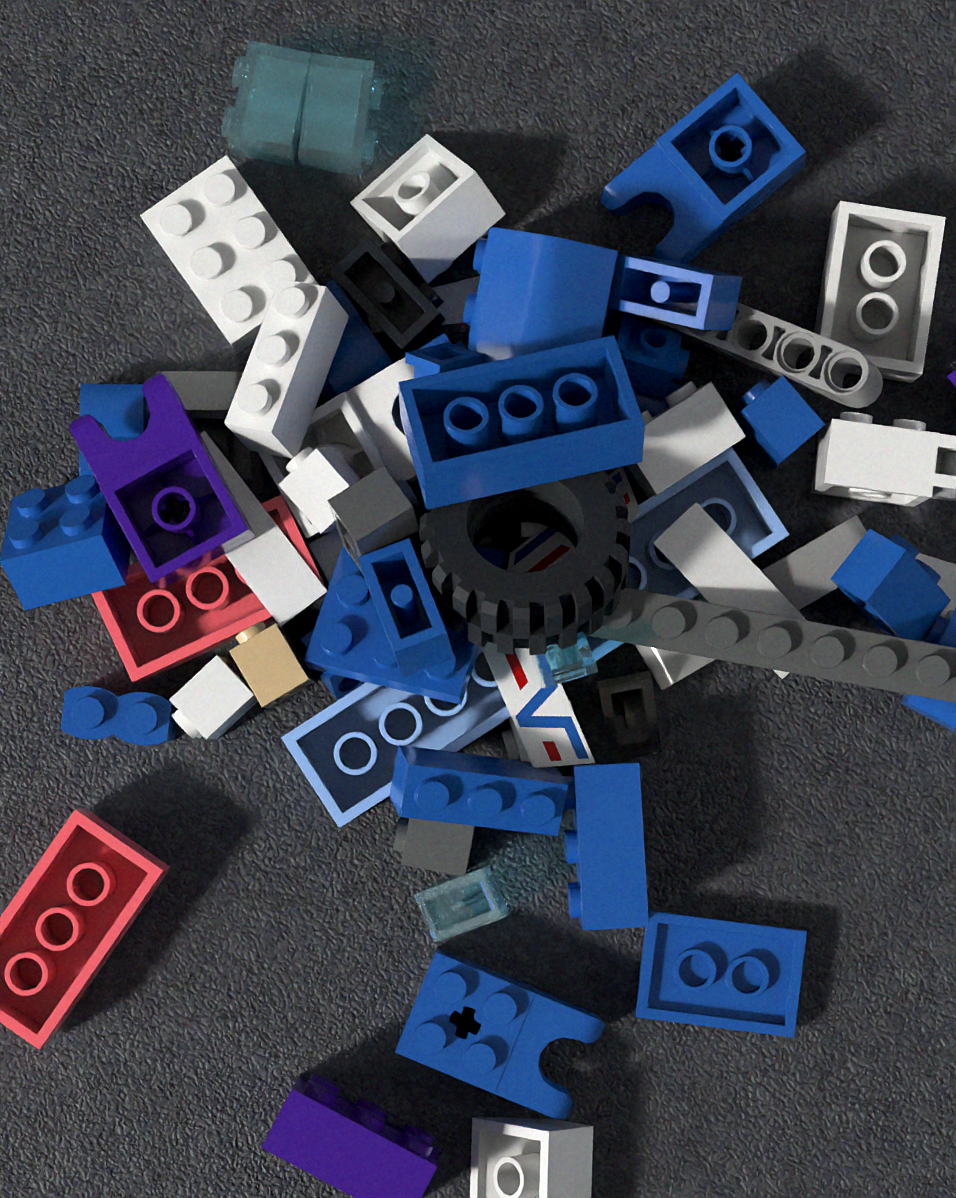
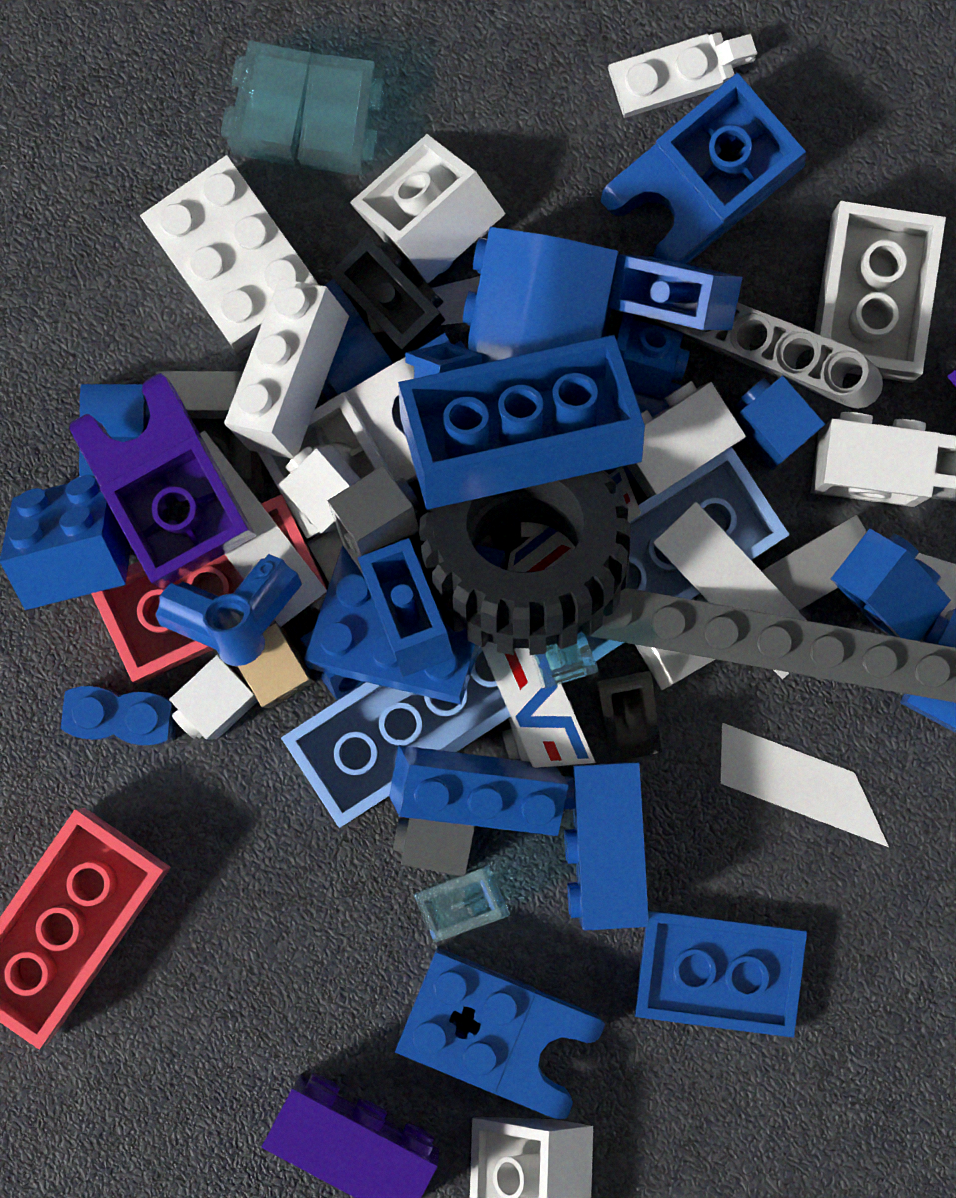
(235, 620): none -> blue piece
(678, 71): none -> white hinge
(797, 782): none -> white sticker

